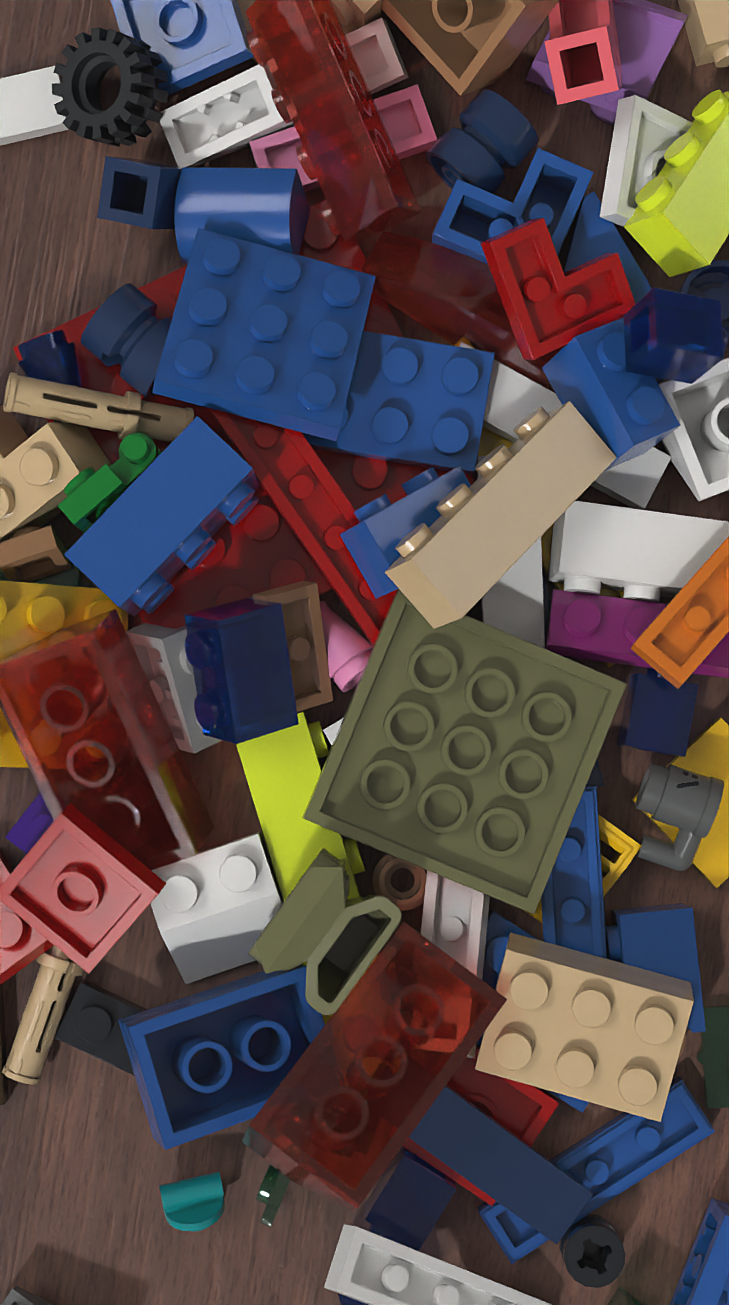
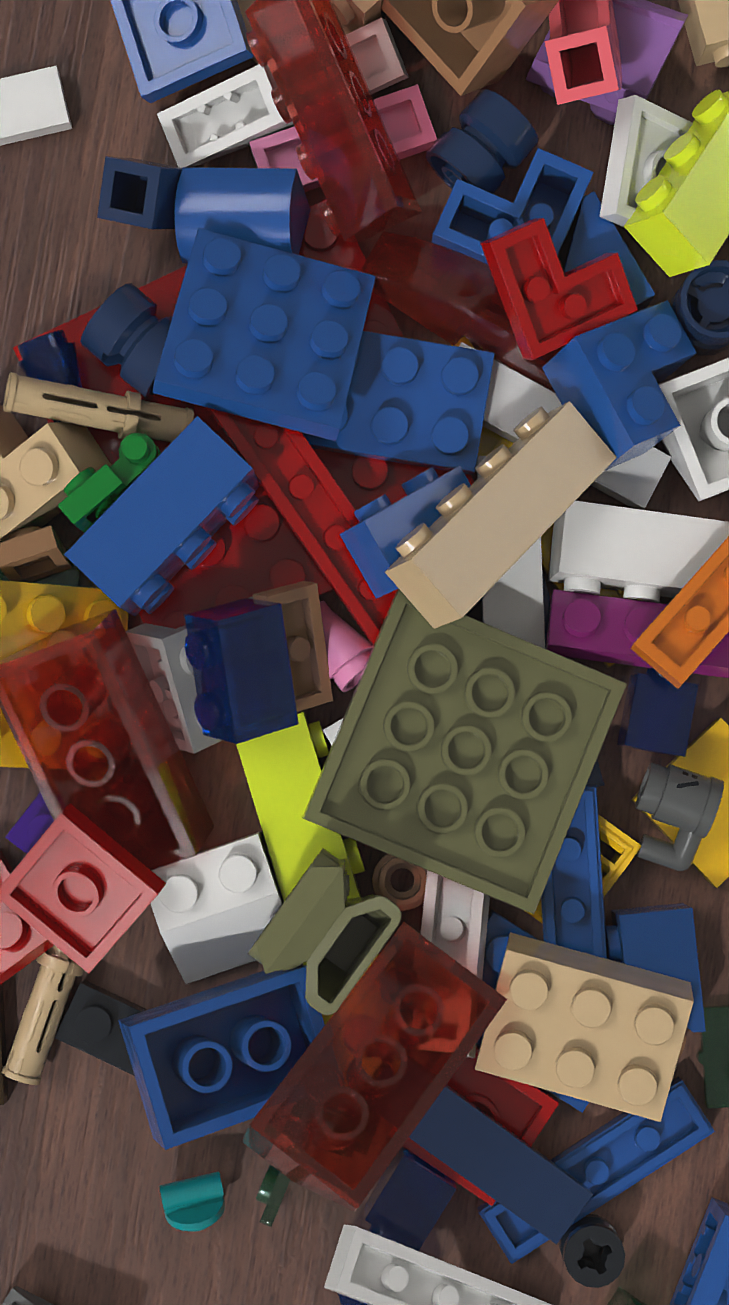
(82, 84): black tyre -> none
(674, 336): clear blue brick -> none

